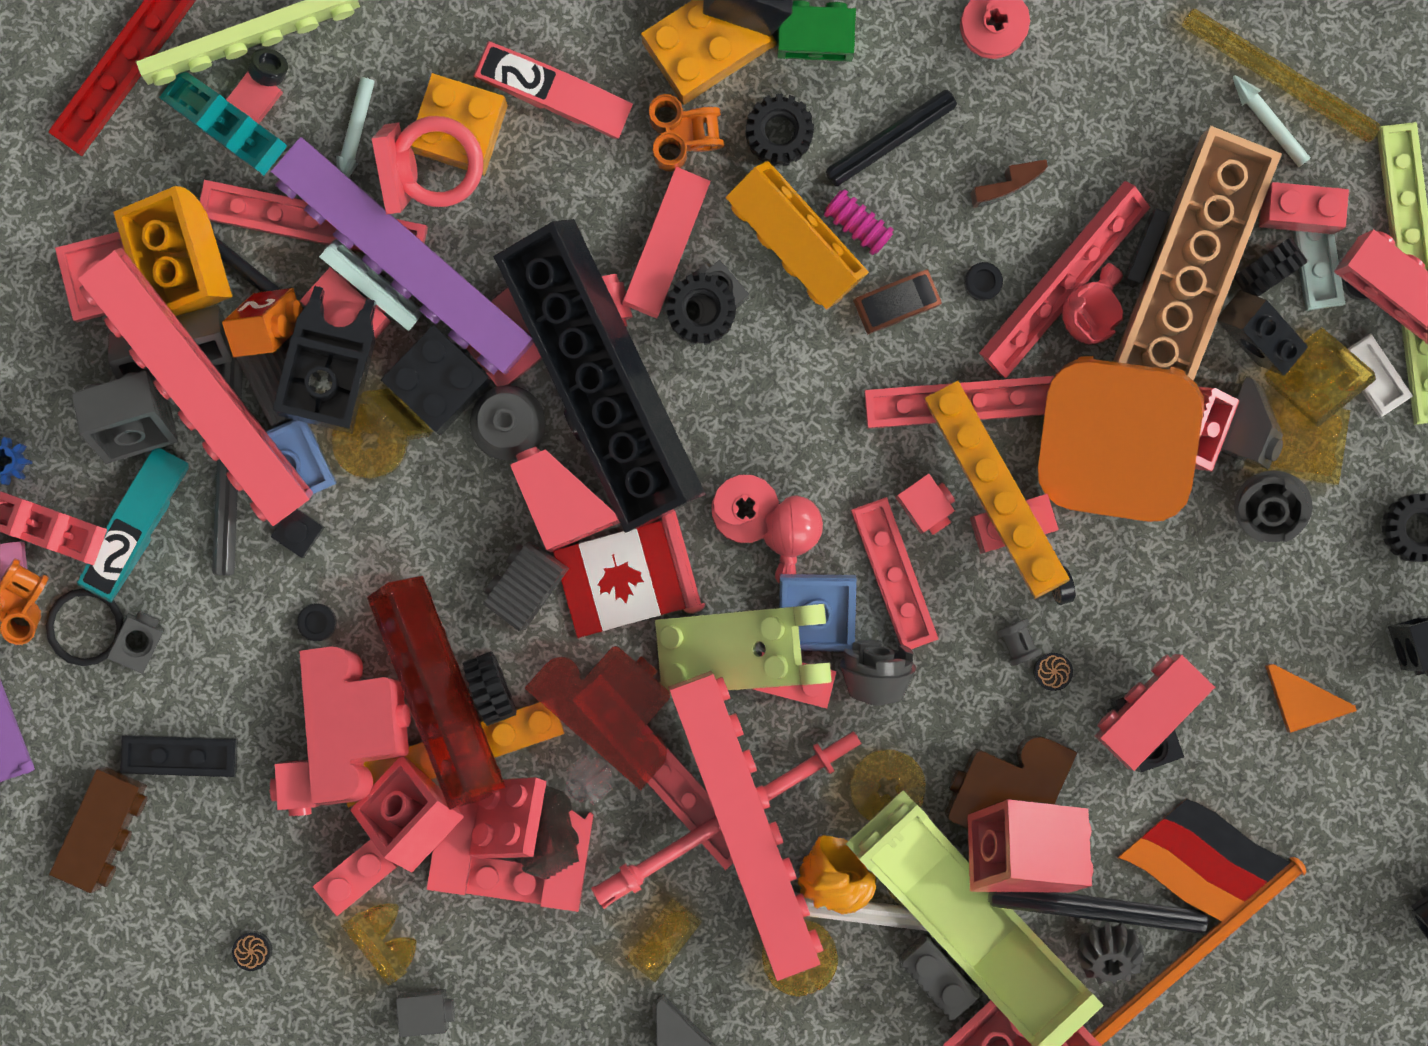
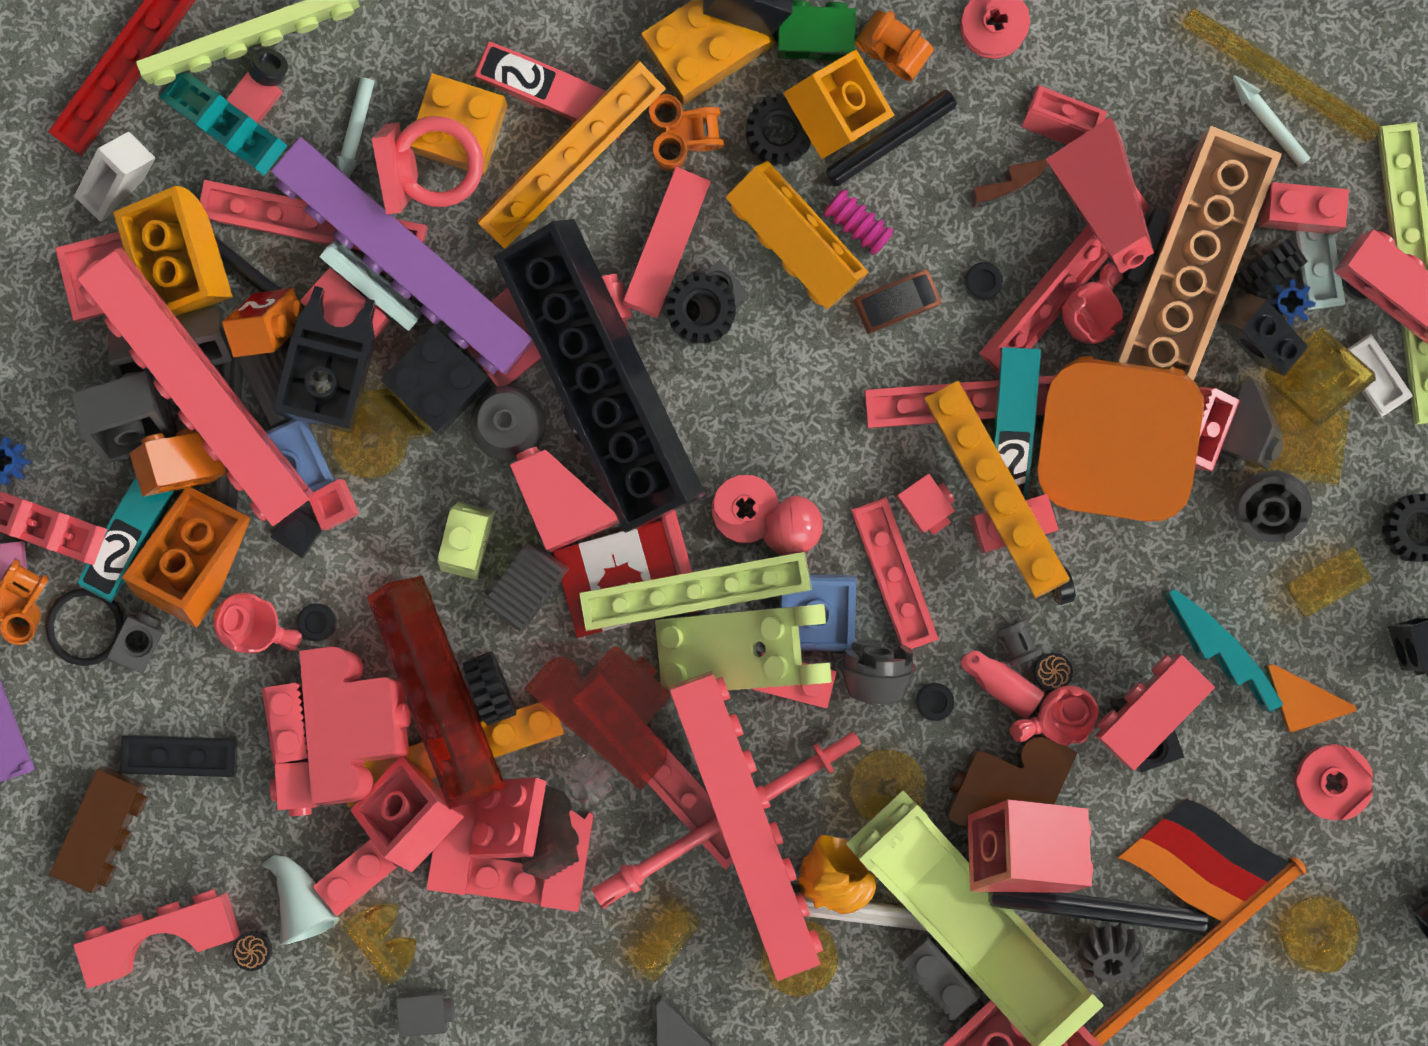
(111, 953): none -> coral arch
(113, 175): none -> white slope
(174, 463): none -> orange brick
(188, 557): none -> orange slope
(251, 625): none -> coral hair
(286, 722): none -> coral brick
(301, 907): none -> light aqua hat
(333, 504): none -> coral plate
(465, 540): none -> yellowish green torso
(571, 154): none -> light orange plate
(695, 591): none -> yellowish green plate
(838, 104): none -> light orange brick
(894, 44): none -> orange piece
(935, 701): none -> black tile
(1003, 683): none -> coral piece
(1016, 411): none -> teal slope
(1060, 116): none -> coral slope
(1064, 717): none -> coral hair
(1102, 189): none -> coral slope
(1211, 639): none -> teal slope
(1299, 297): none -> blue gear
(1327, 955): none -> clear yellow plate
(1328, 581): none -> clear yellow plate
(1334, 804): none -> coral plate

